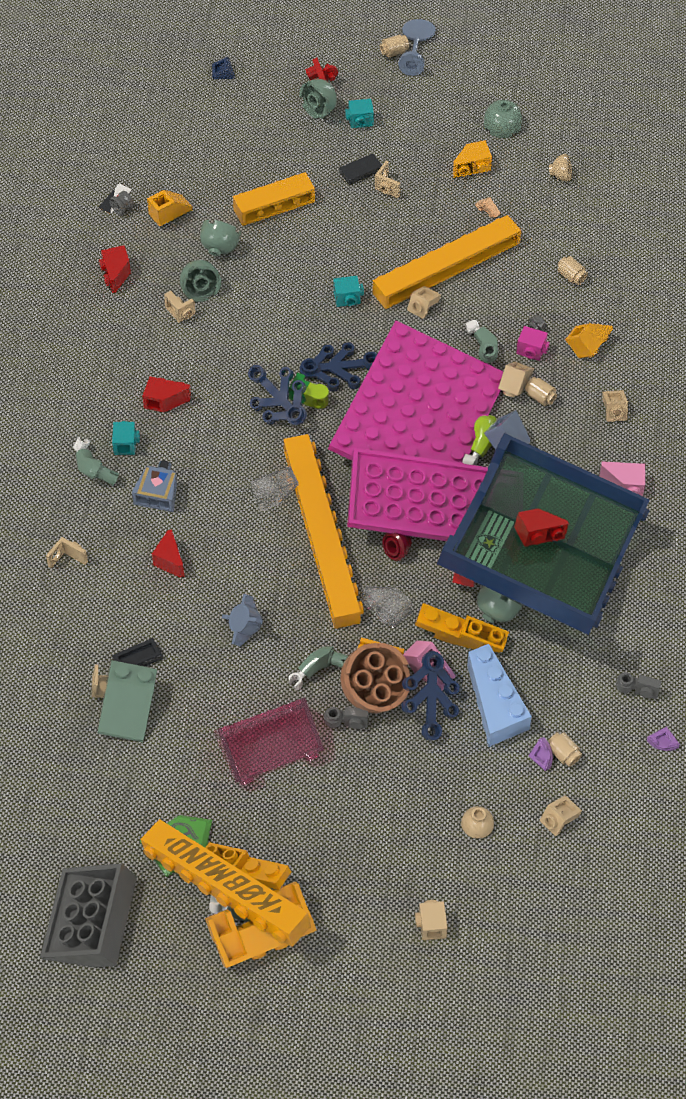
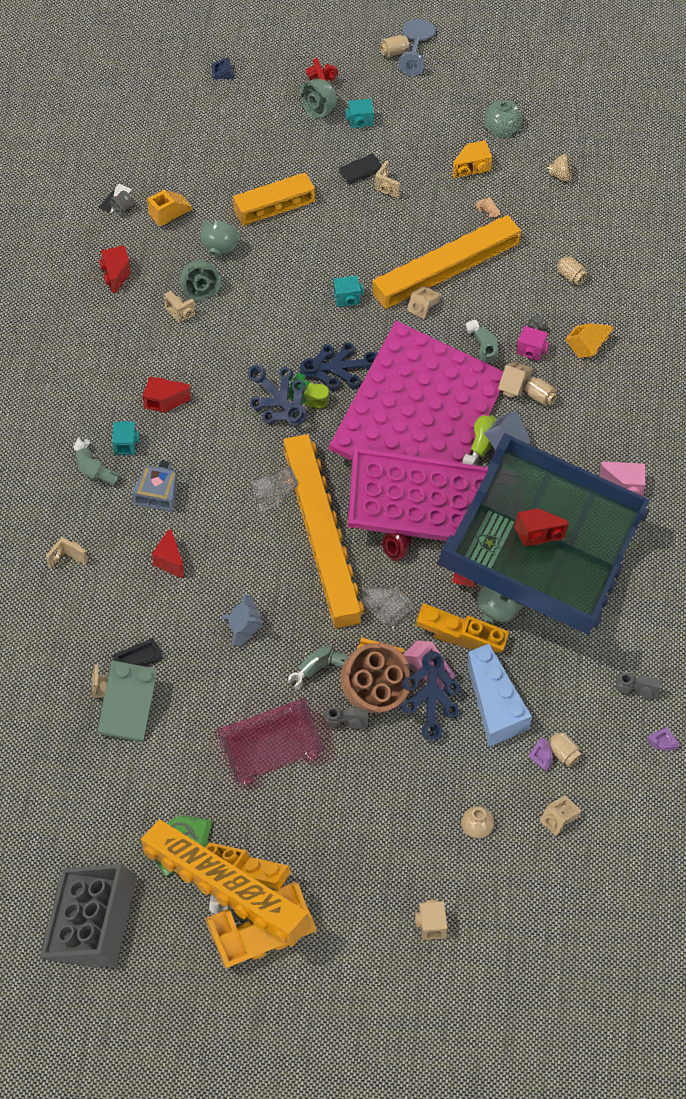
(616, 405): tan bracket -> none

